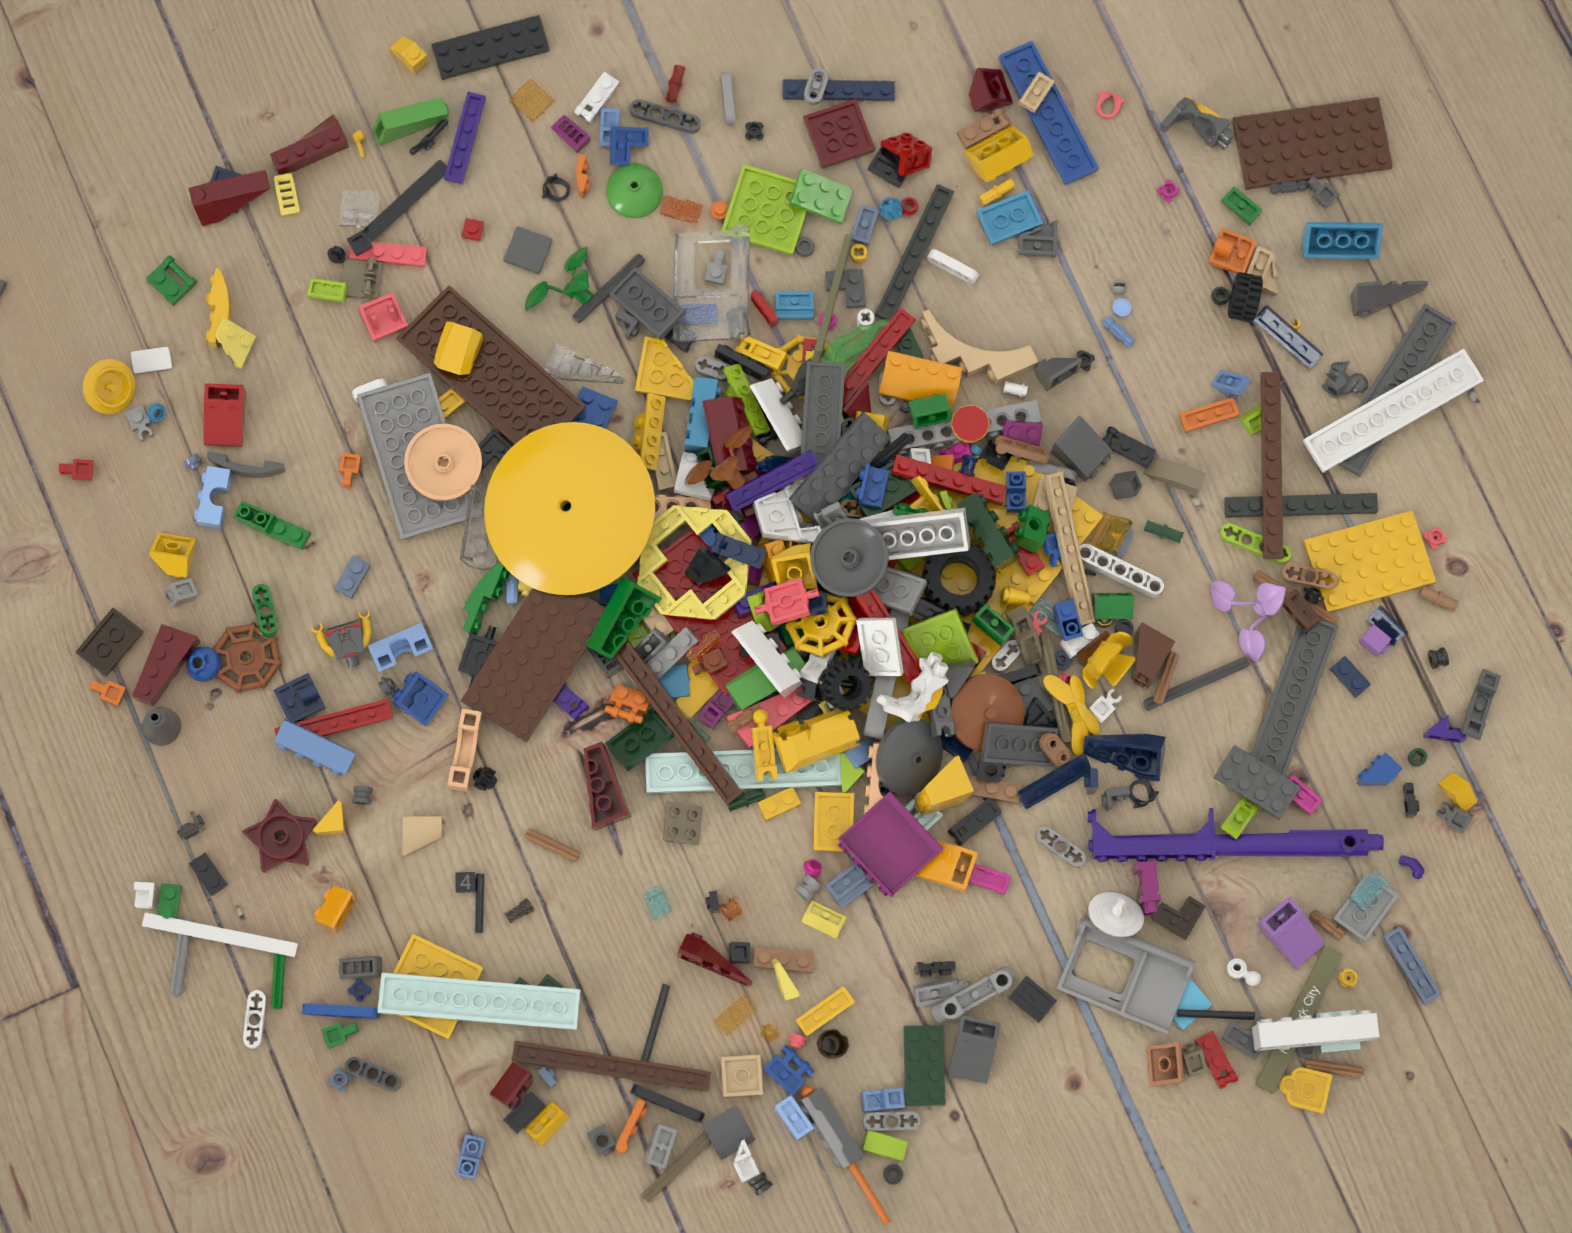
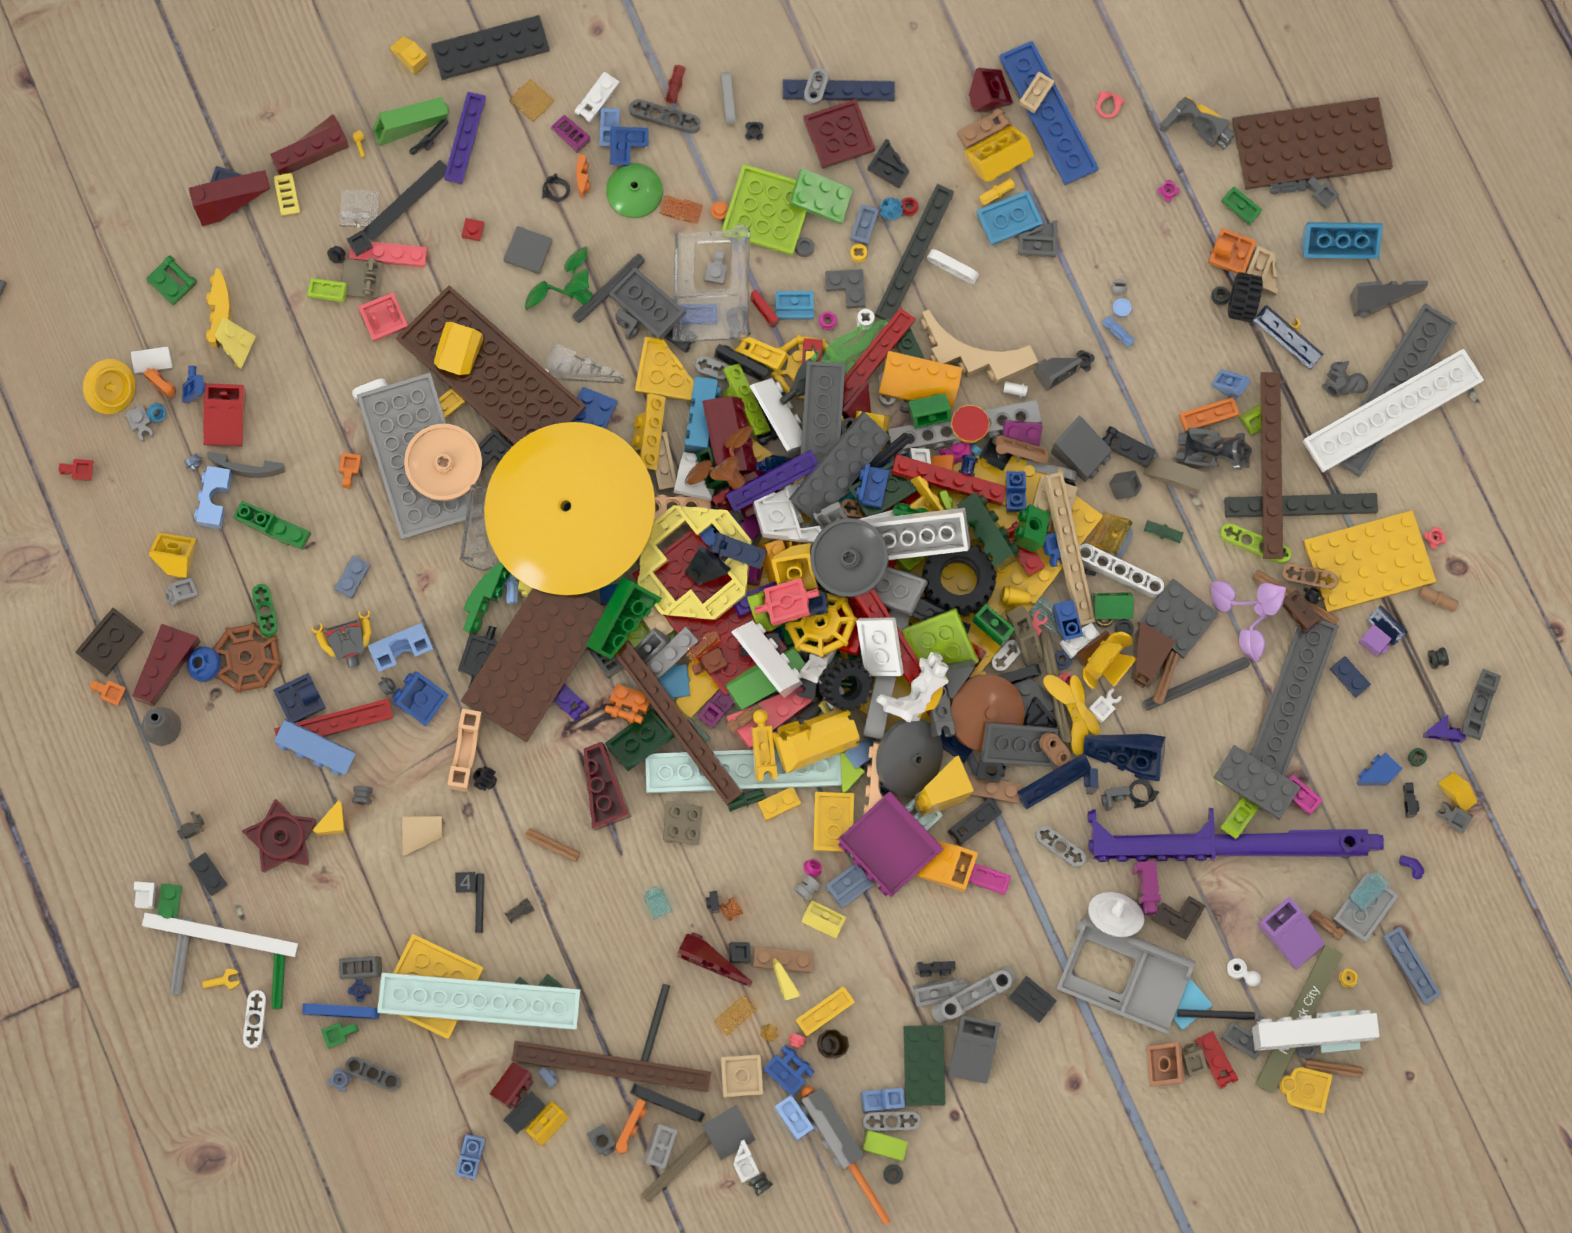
(166, 388): none -> orange plate
(193, 386): none -> blue plate
(224, 980): none -> yellow bar
(335, 908): light orange slope -> none
(832, 298): olive tile -> none
(913, 153): red bracket -> none
(1179, 617): none -> dark grey plate
(1196, 449): none -> dark grey hips

